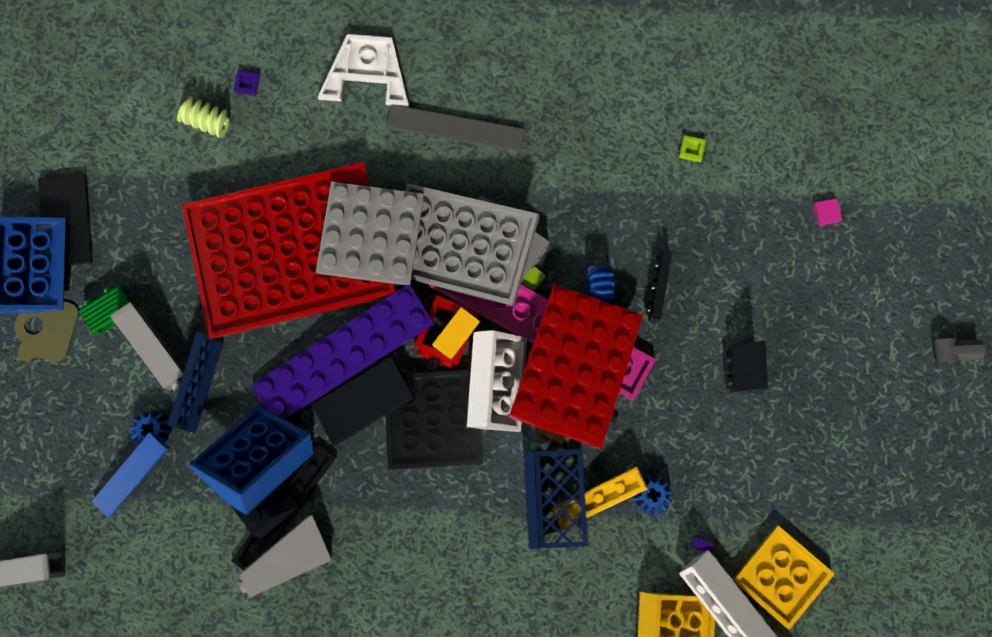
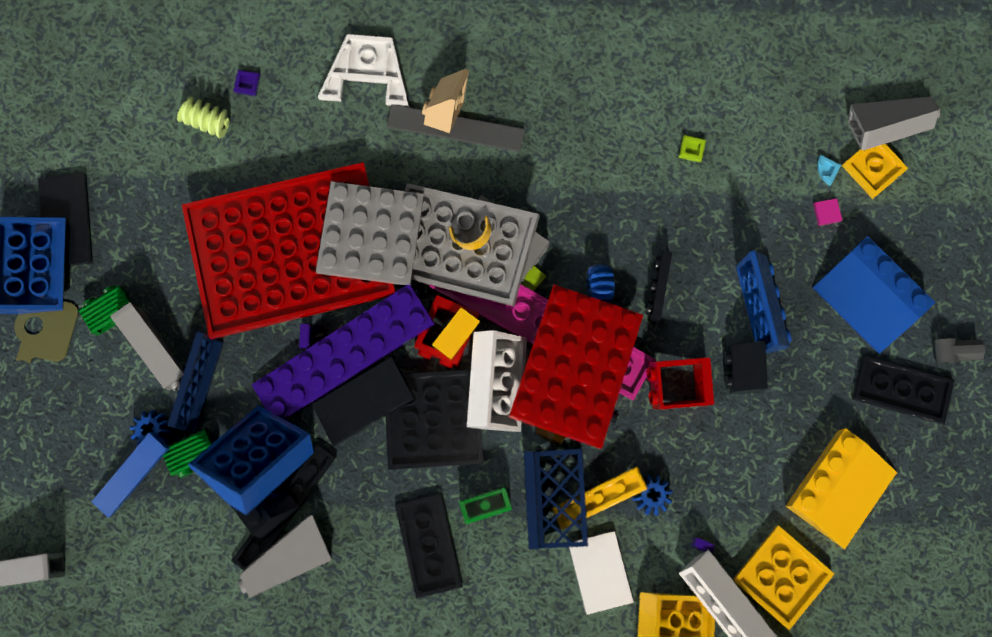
(186, 450): none -> green brick
(305, 336): none -> dark purple tile
(428, 545): none -> black tile
(446, 101): none -> tan slope
(479, 242): none -> yellow helmet
(485, 506): none -> green brick
(601, 573): none -> white tile
(702, 379): none -> red window
(762, 301): none -> blue slope
(827, 169): none -> medium azure tile
(842, 487): none -> yellow slope
(873, 295): none -> blue slope
(875, 168): none -> yellow plate
(891, 120): none -> light grey slope
(903, 389): none -> black tile

